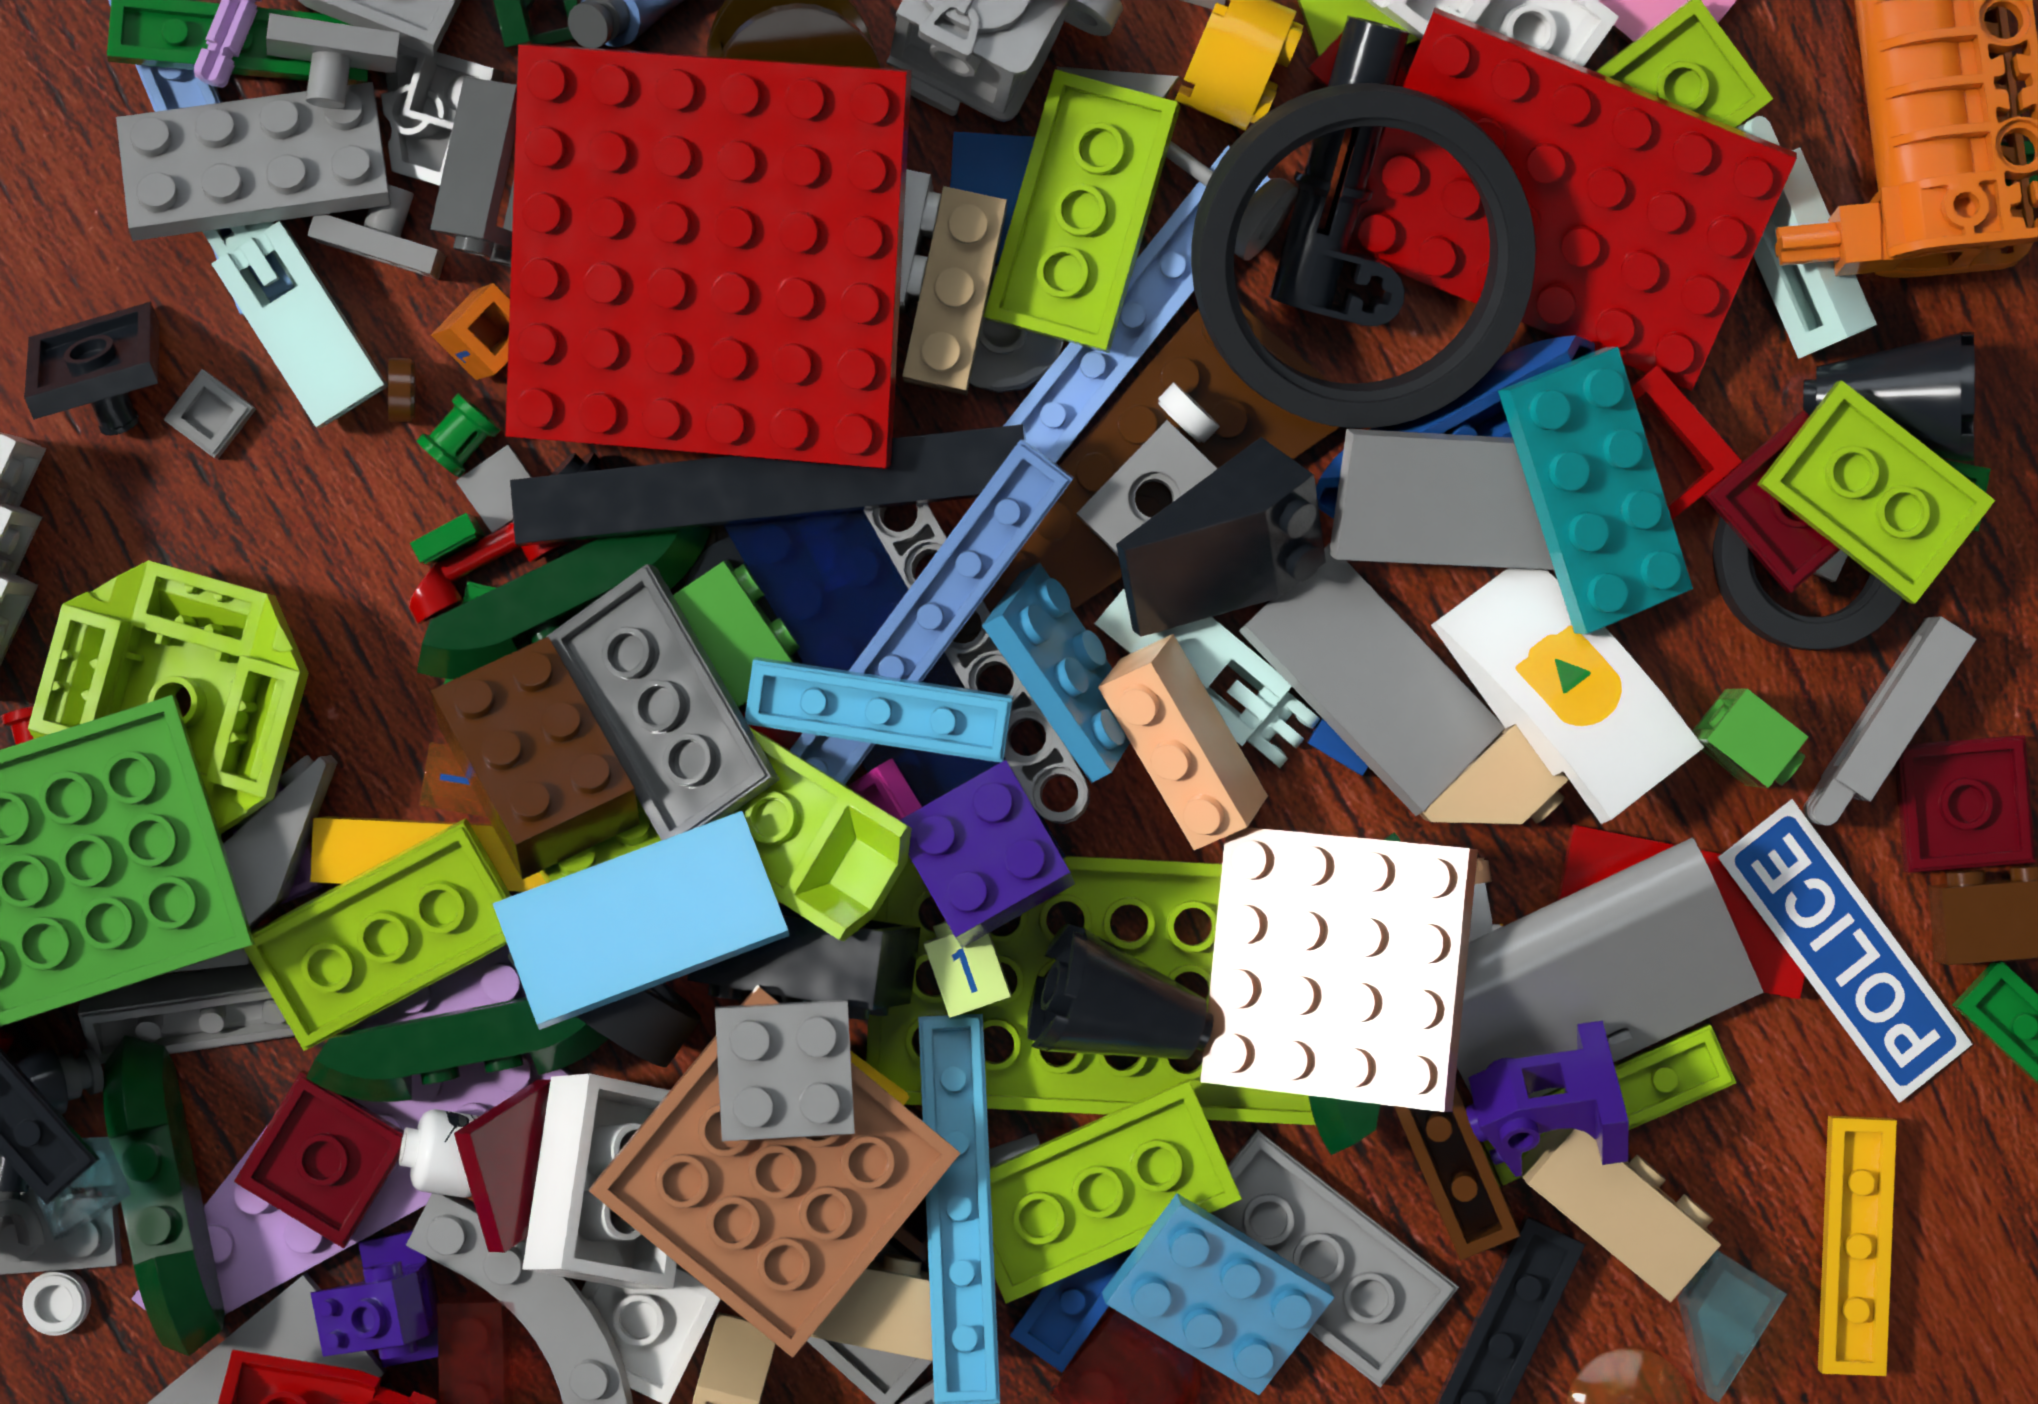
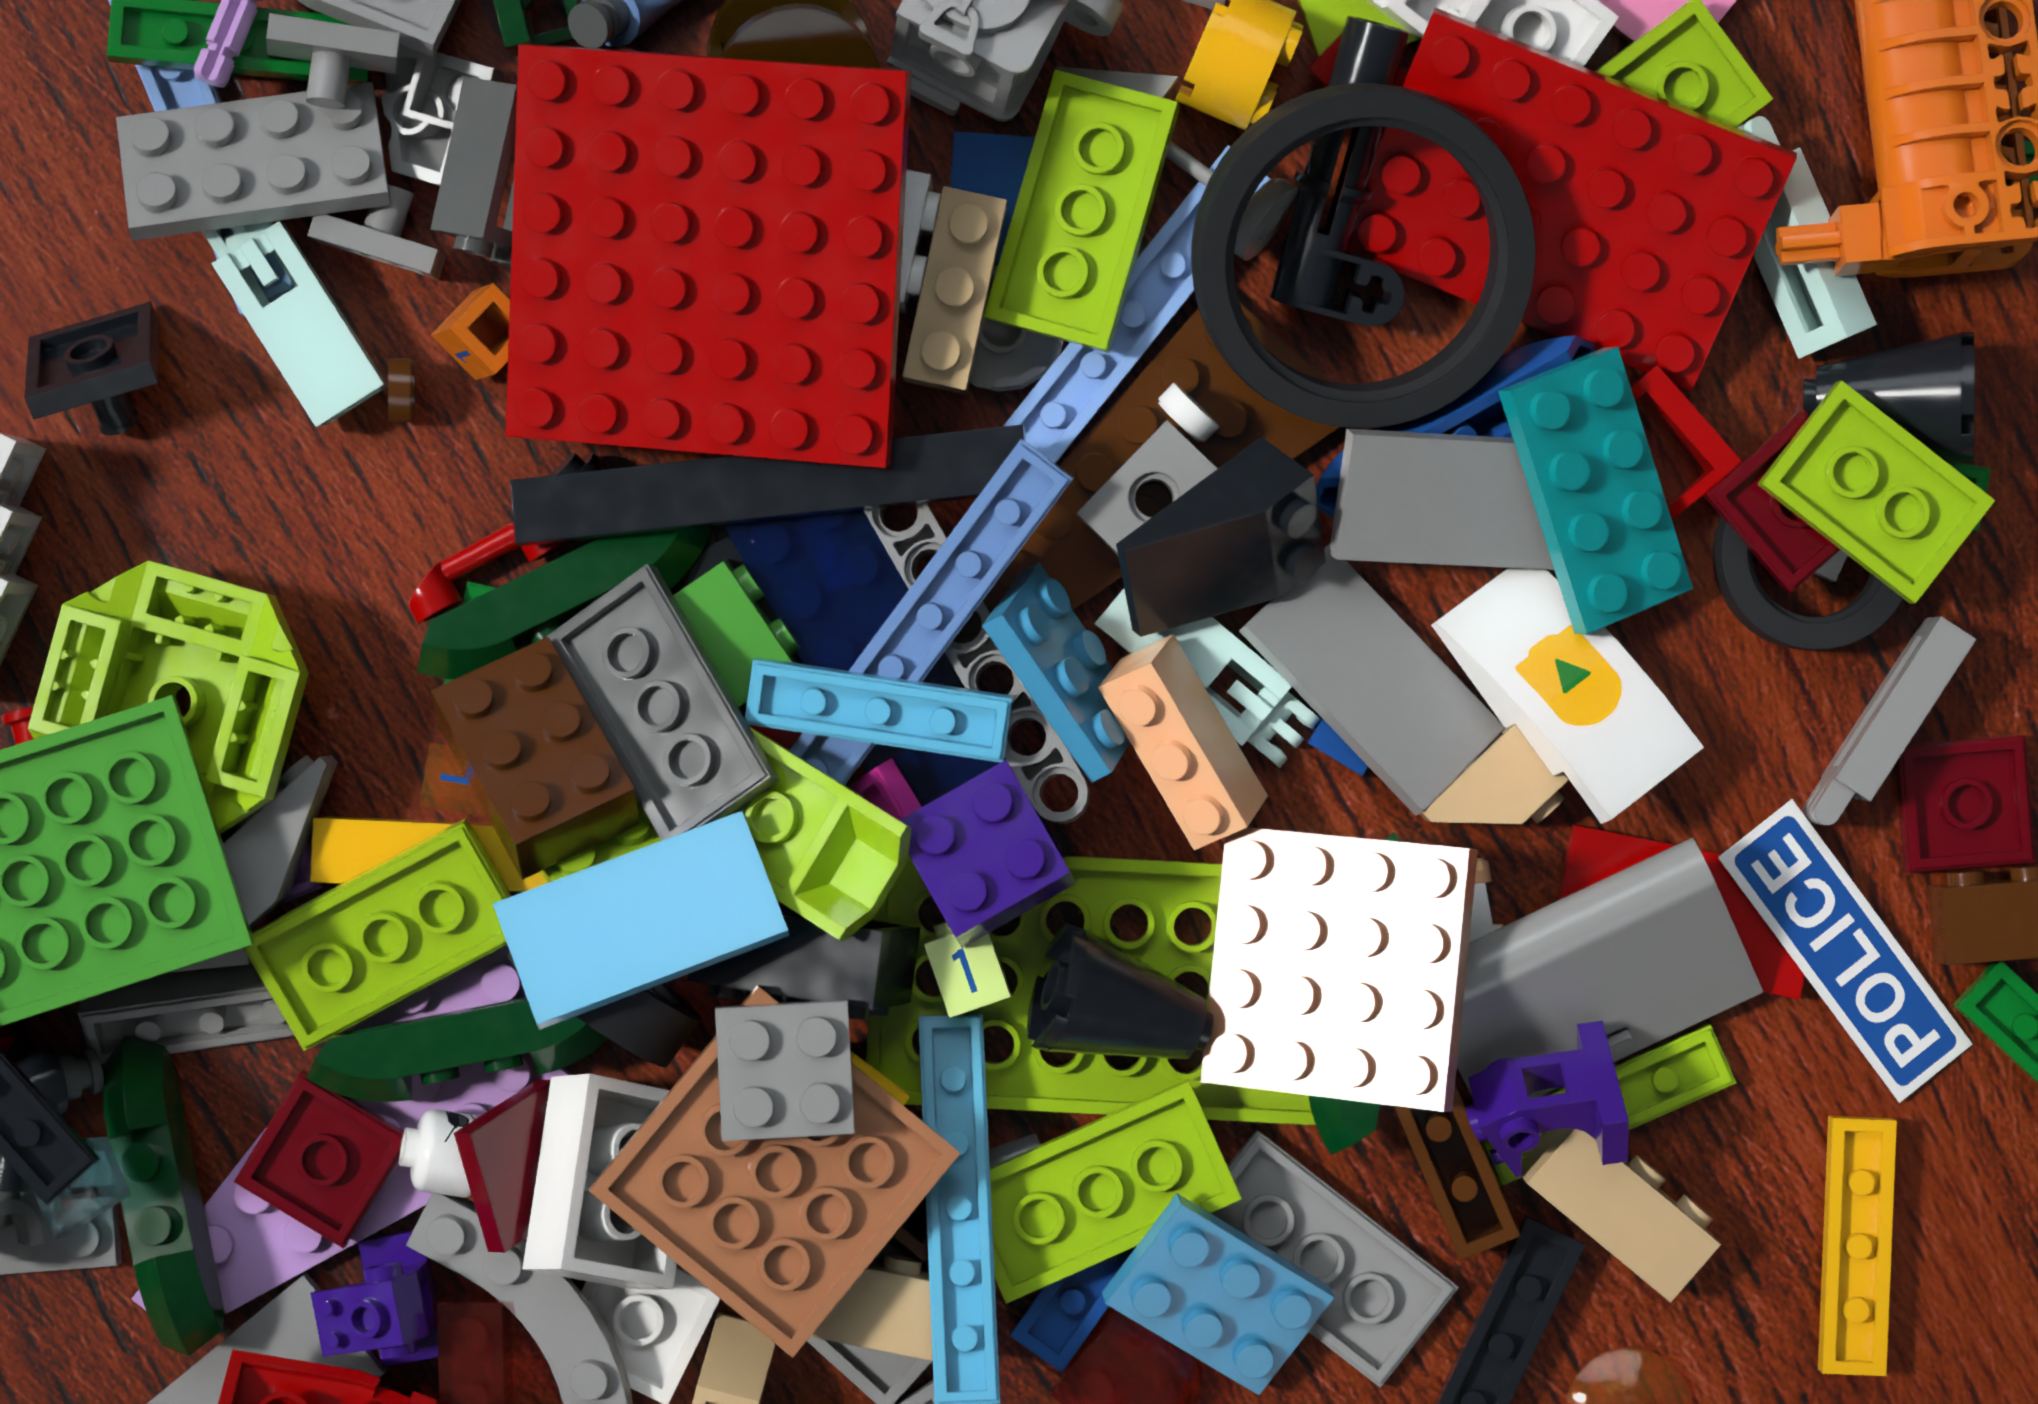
(56, 1302): white tile -> none
(209, 414): light grey tile -> none
(447, 539): green tile -> none
(458, 435): green bush -> none
(490, 489): light grey tile -> none
(1724, 1318): clear light blue slope -> none
(1750, 739): bright green brick -> none

